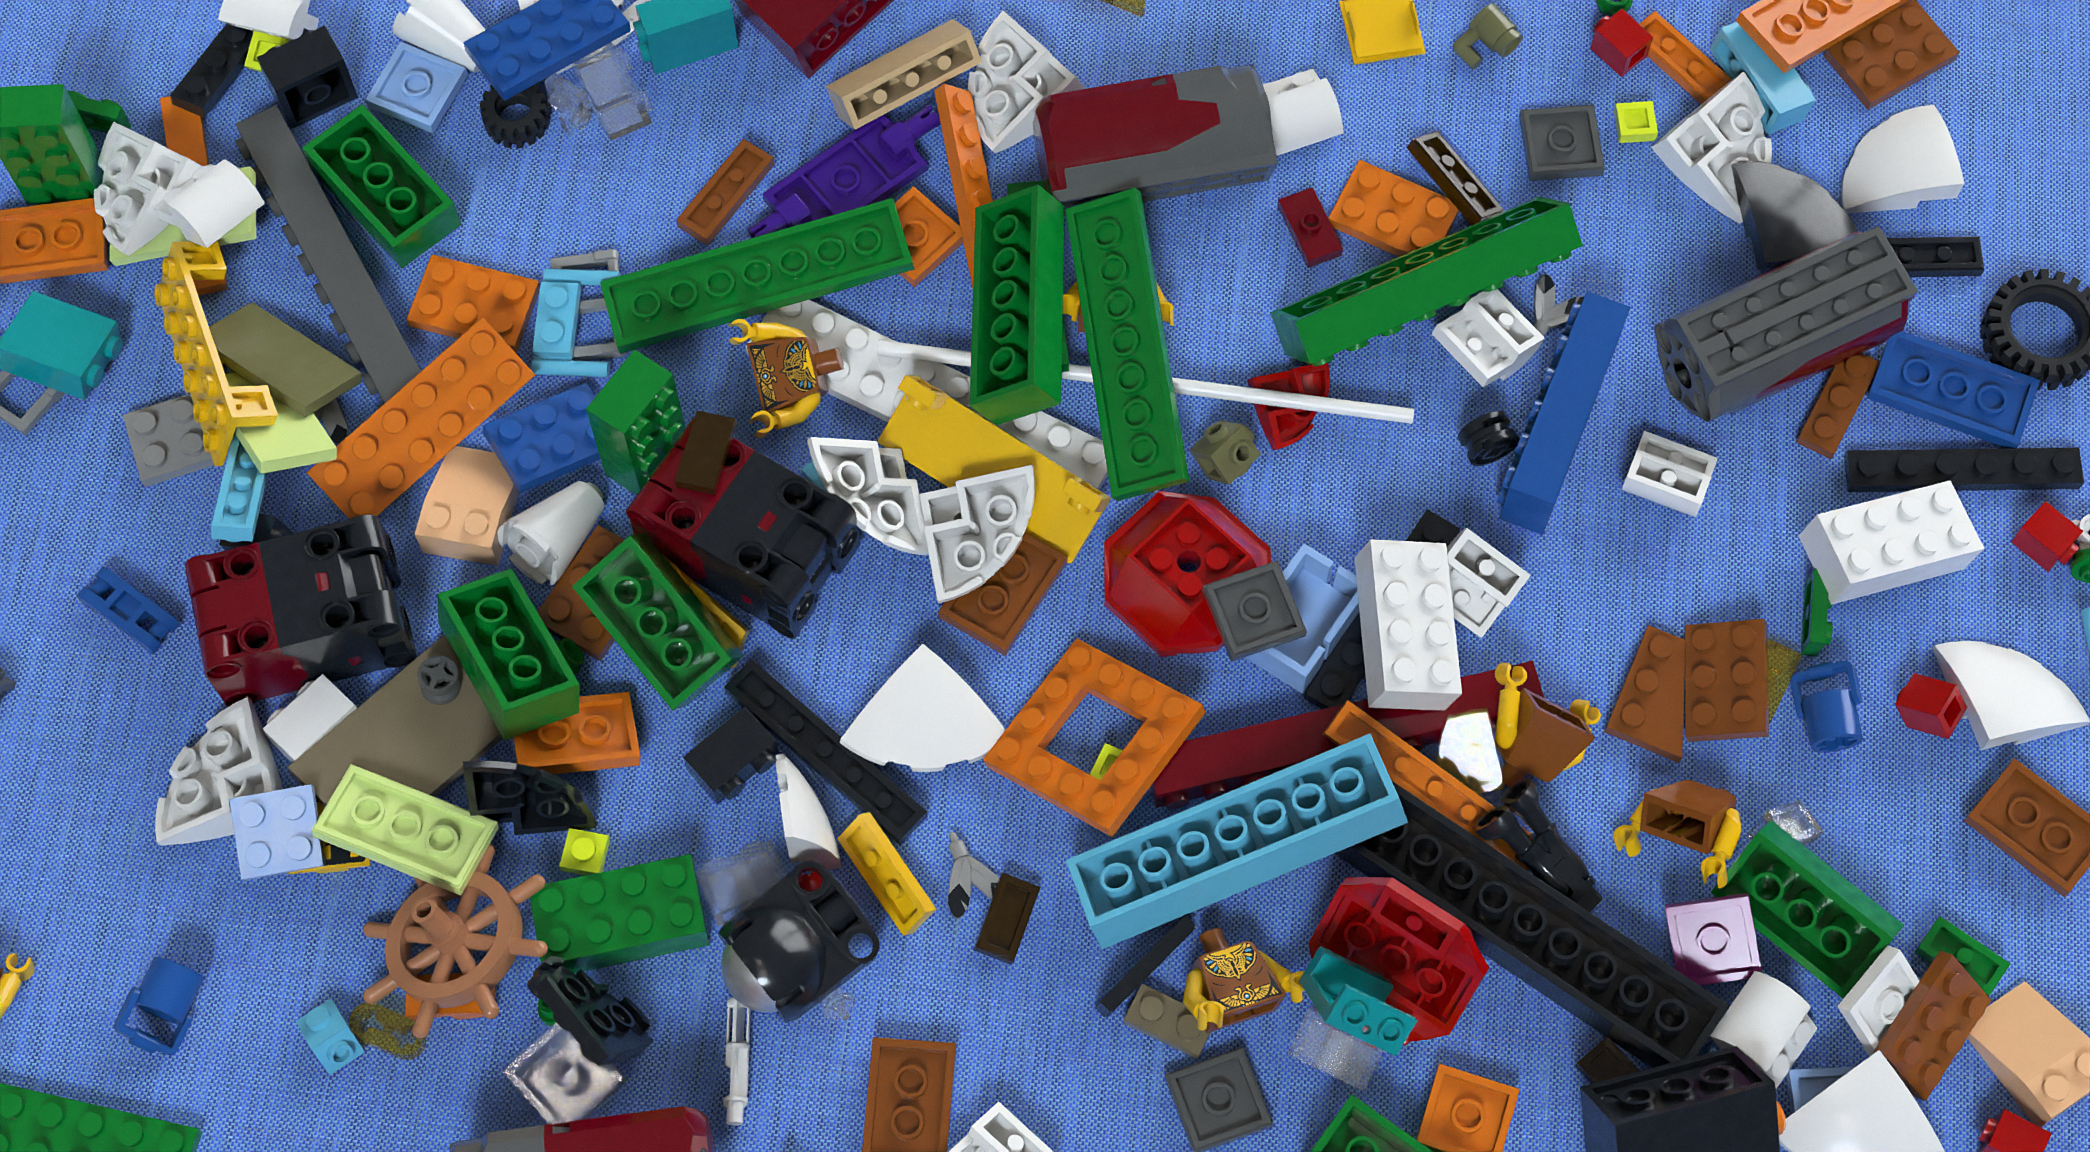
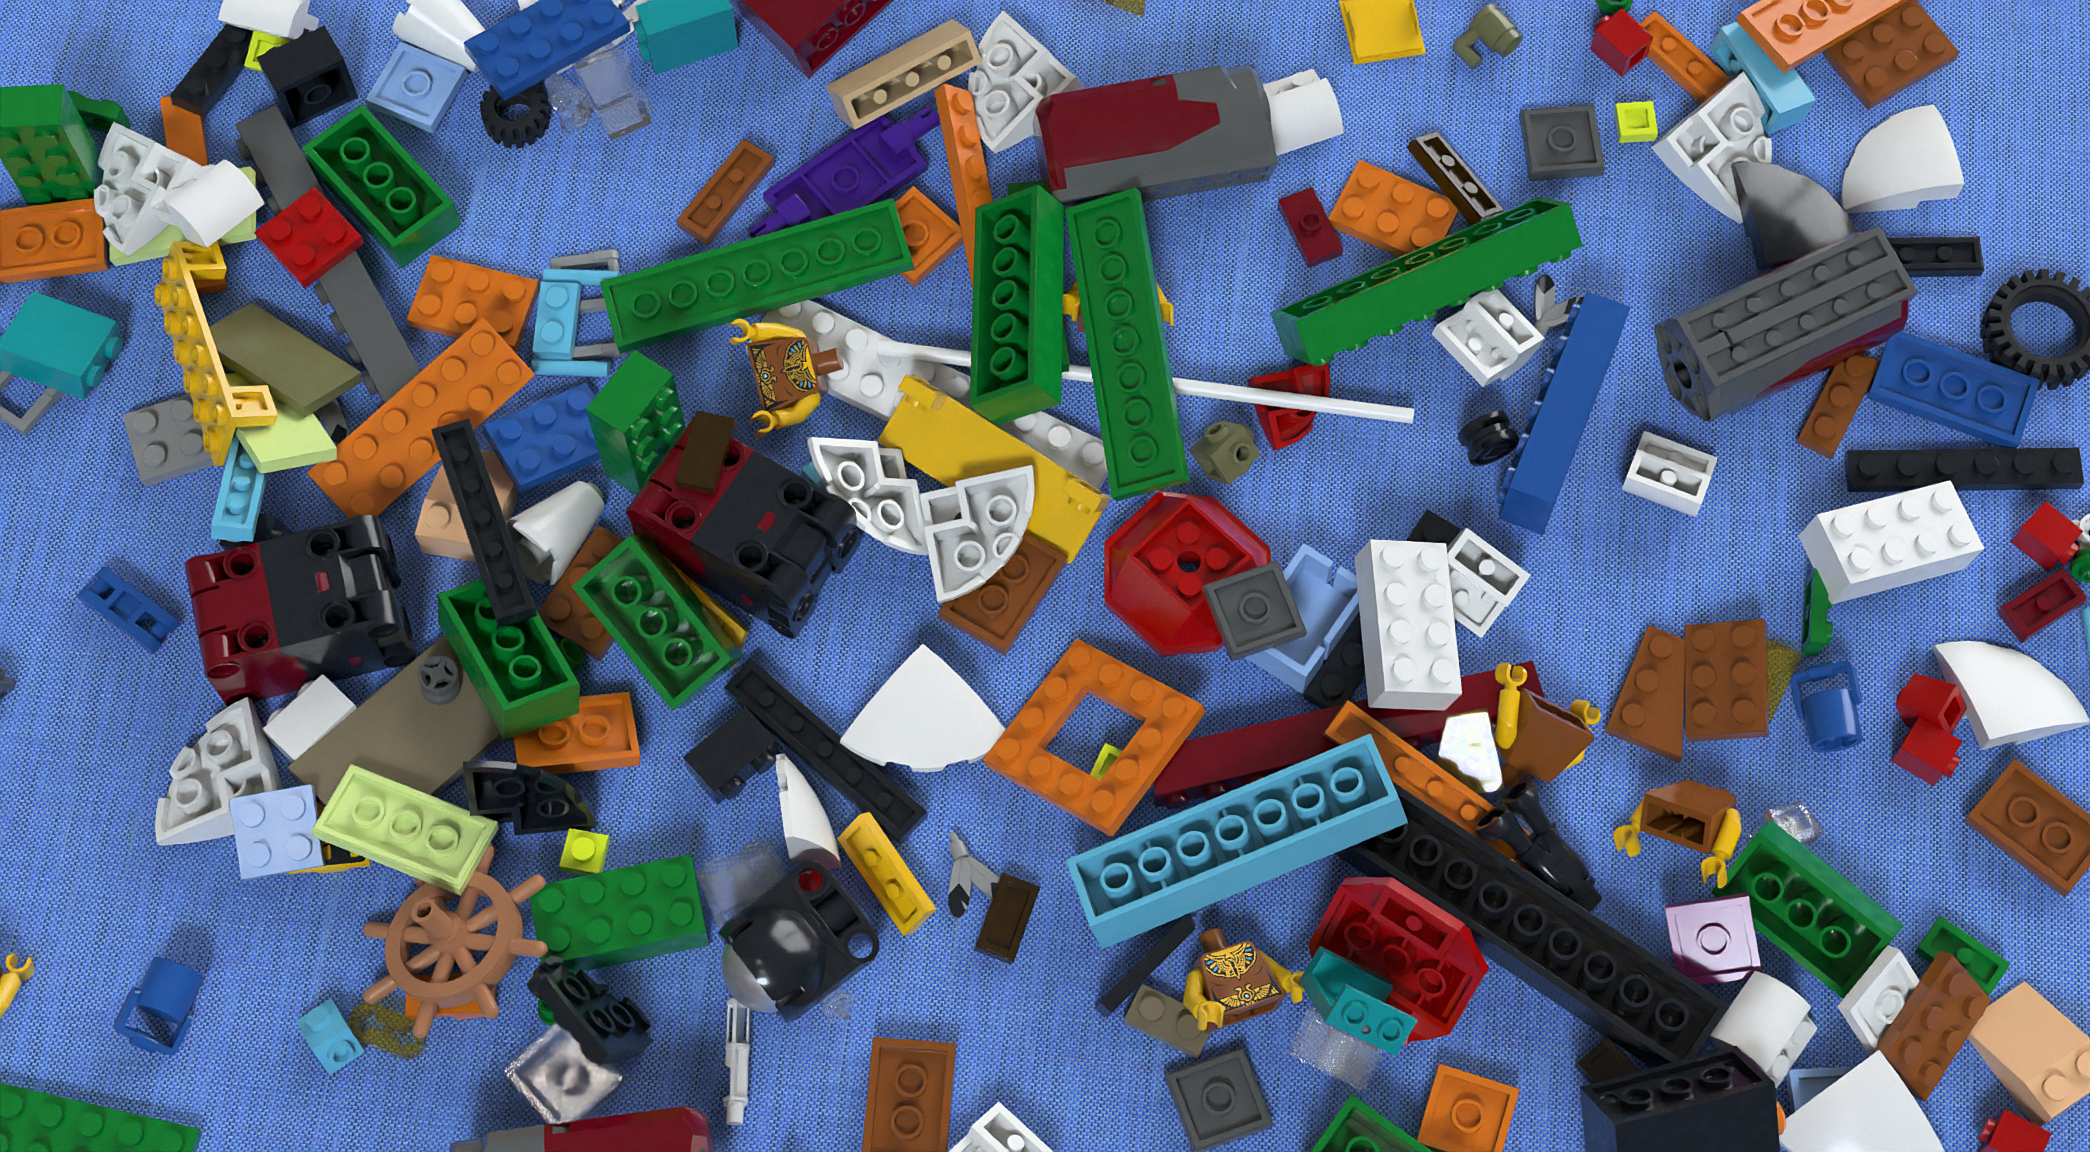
(309, 237): none -> red plate
(484, 523): none -> black plate
(1928, 752): none -> red brick
(2042, 605): none -> dark red plate

